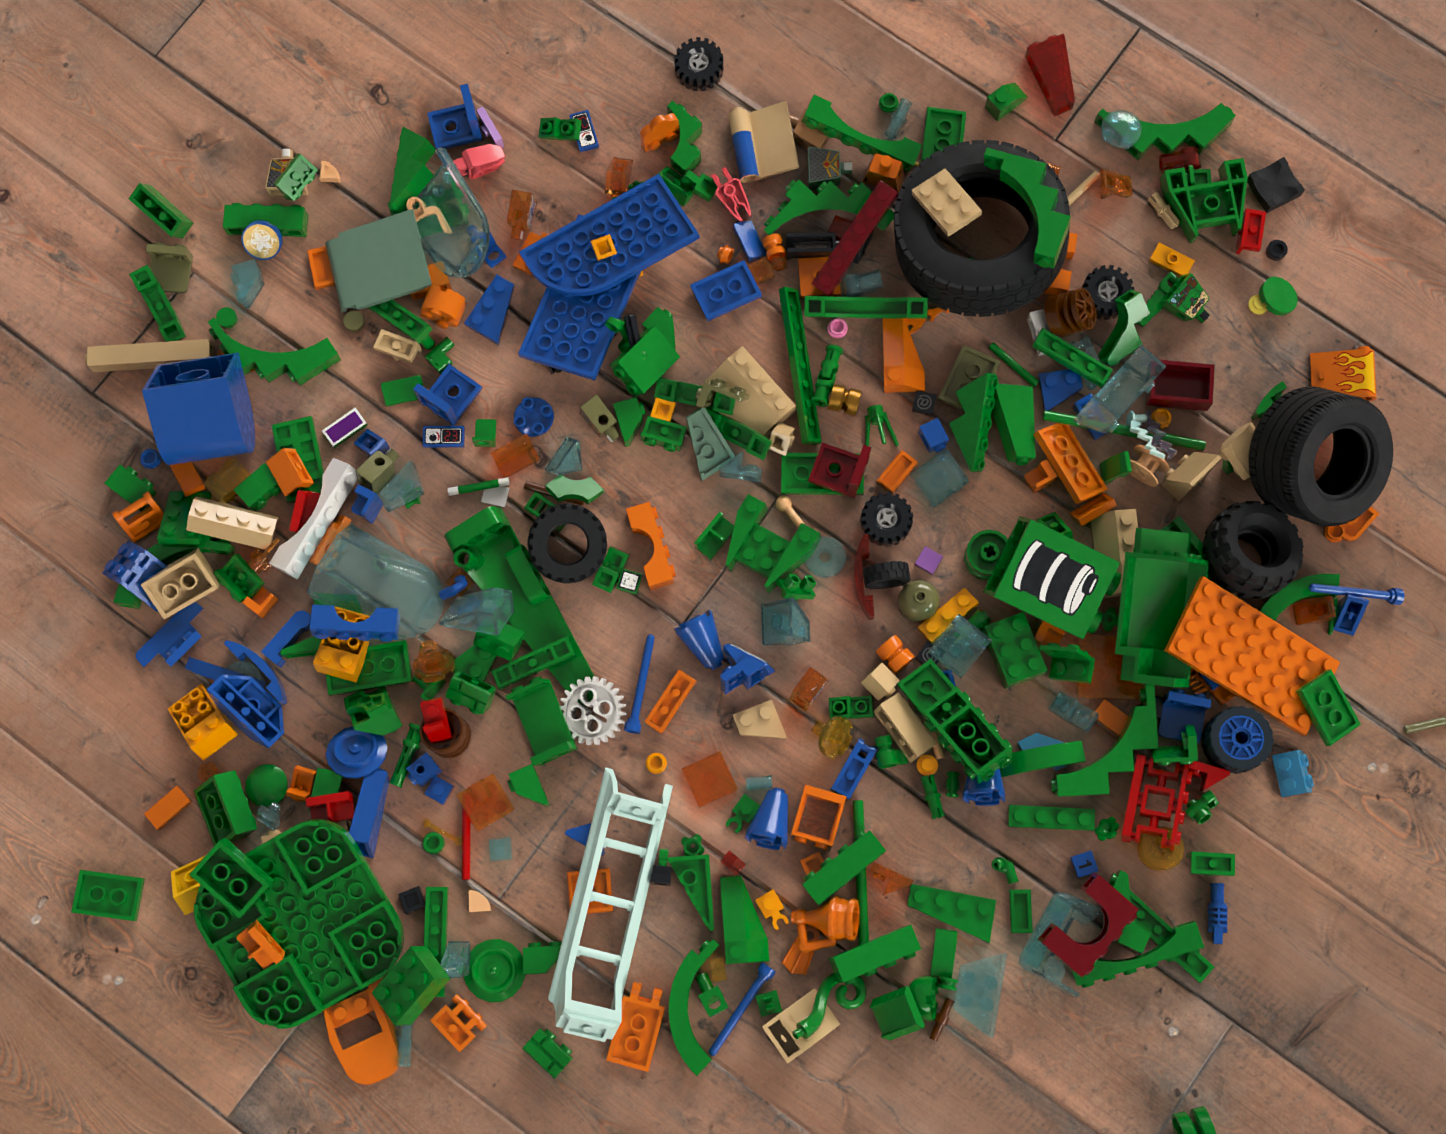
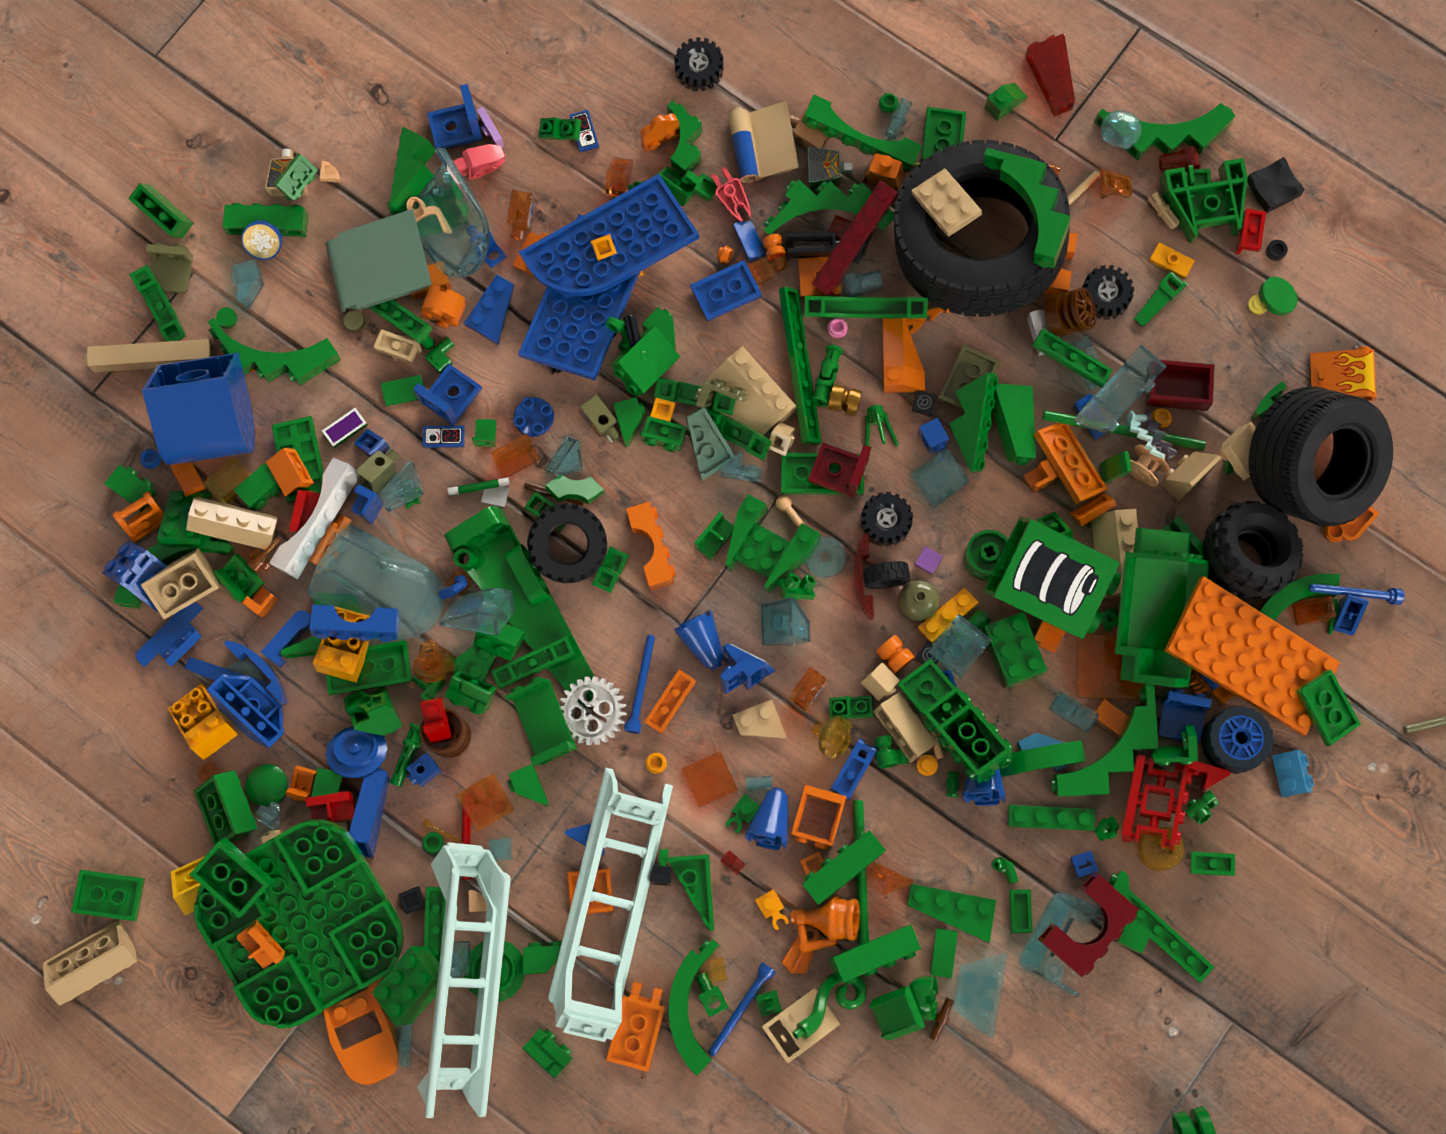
(88, 963): none -> tan slope
(167, 807): orange tile -> none
(320, 268): orange tile -> none
(439, 790): blue plate -> none
(448, 865): none -> light aqua piece
(453, 1027): orange plate -> none
(629, 581): tile -> none
(696, 840): green plate -> none
(743, 931): green wedge -> none
(897, 472): orange tile -> none
(932, 797): green pin -> none
(947, 983): green bush -> none
(1013, 364): green bar -> none
(1058, 387): blue wing -> none
(1069, 663): green bracket -> none
(1124, 337): green arch -> none
(1183, 940): green arch -> none
(1186, 299): torso -> none
(1217, 913): blue hinge -> none

